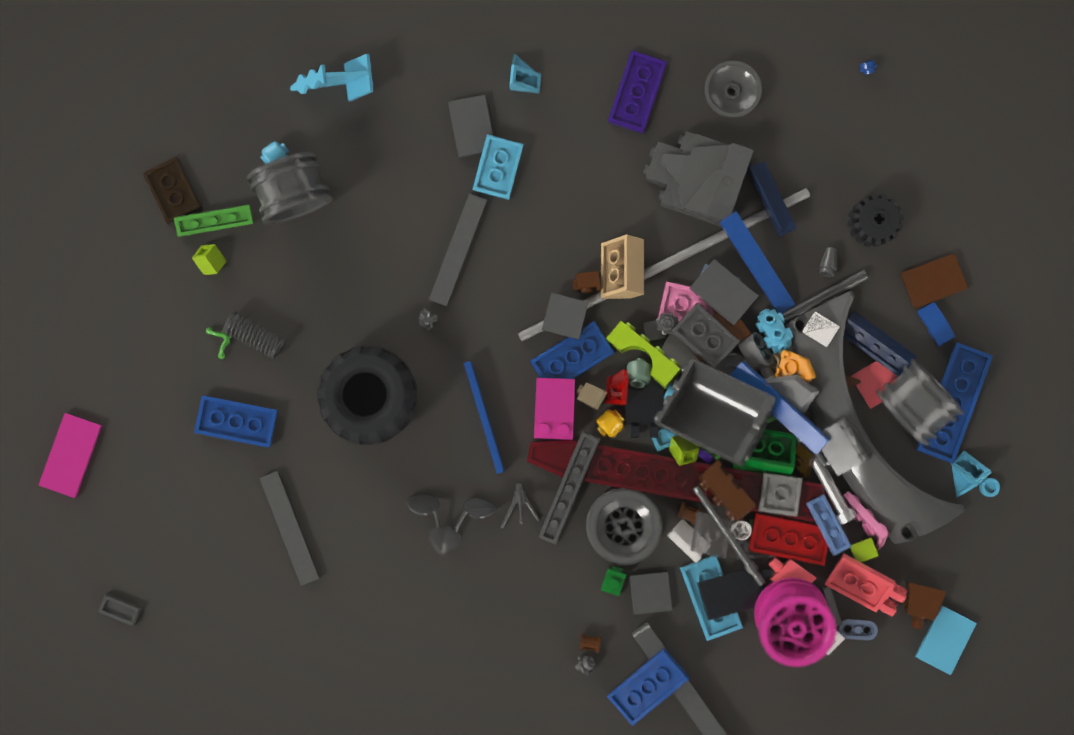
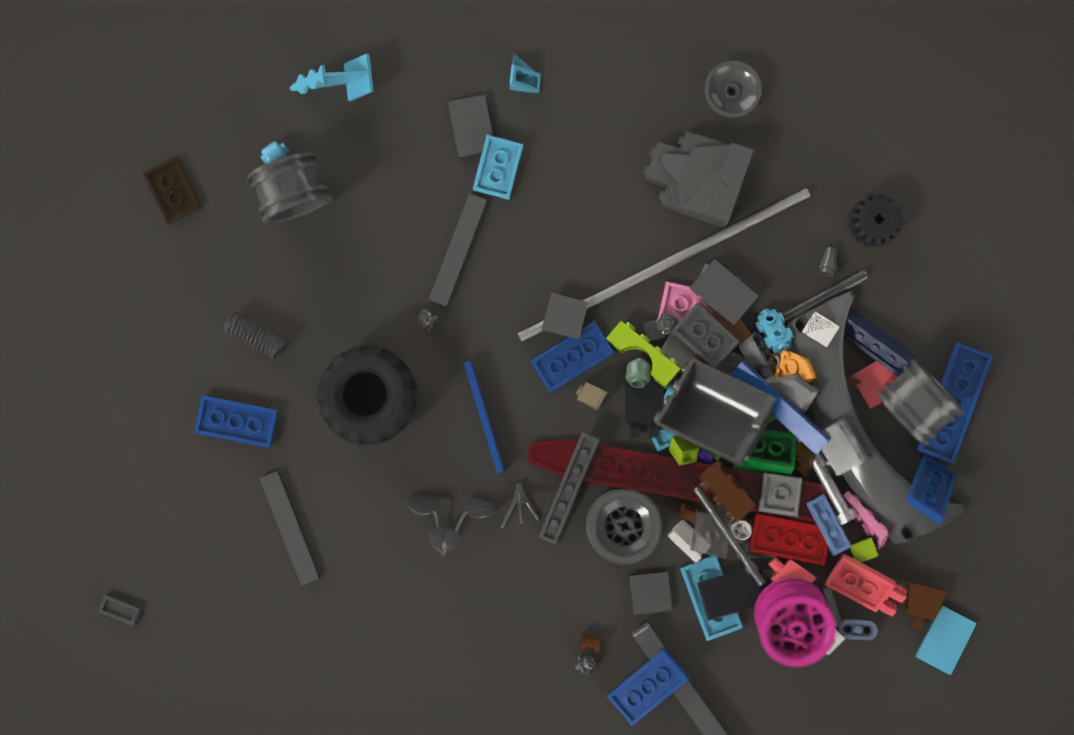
(70, 455): dark pink tile -> none
(209, 259): lime panel -> none
(213, 220): bright green plate -> none
(221, 355): bright green piece -> none
(554, 408): dark pink slope -> none
(587, 282): reddish brown brick -> none
(610, 423): yellow head -> none
(613, 580): green bracket -> none
(617, 388): red slope -> none
(622, 268): tan slope -> none
(637, 91): dark purple tile -> none
(757, 262): blue tile -> none
(771, 198): dark blue panel -> none
(868, 67): blue plate -> none
(931, 488): none -> blue plate
(933, 281): reddish brown tile -> none
(936, 323): blue slope -> none
(967, 473): medium azure slope -> none
(989, 487): medium azure tile -> none

